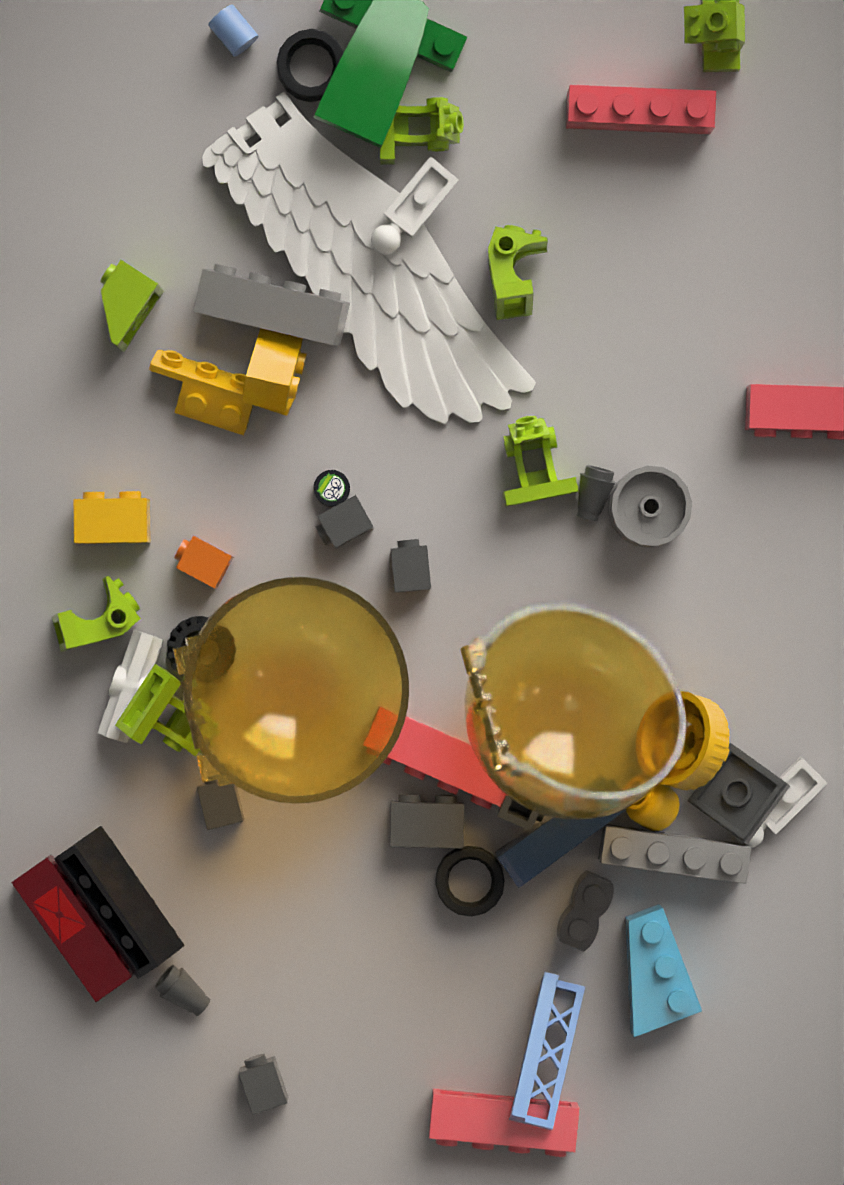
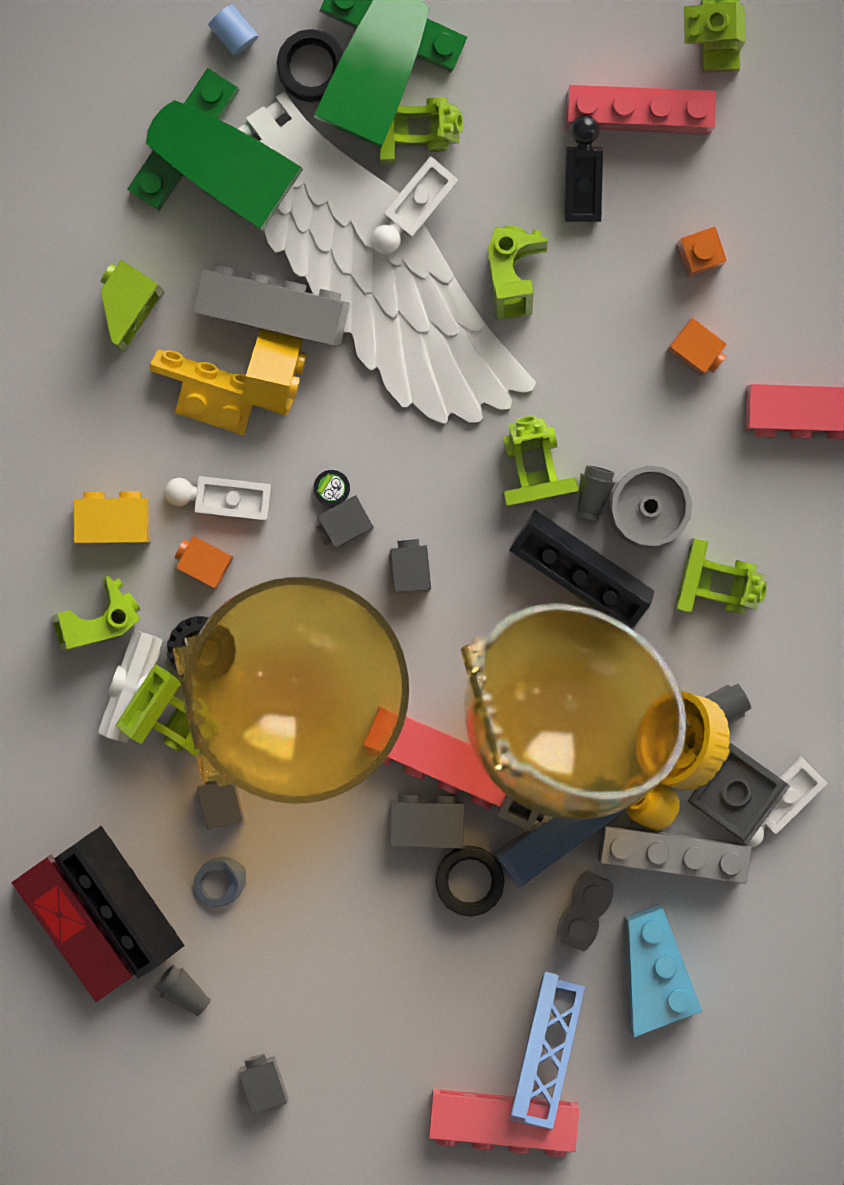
(213, 156): none -> green slope
(222, 497): none -> white plate
(236, 874): none -> sand blue piece
(582, 570): none -> black brick
(583, 173): none -> black plate
(698, 348): none -> orange brick
(701, 251): none -> orange brick
(732, 702): none -> dark grey brick
(746, 589): none -> lime tile

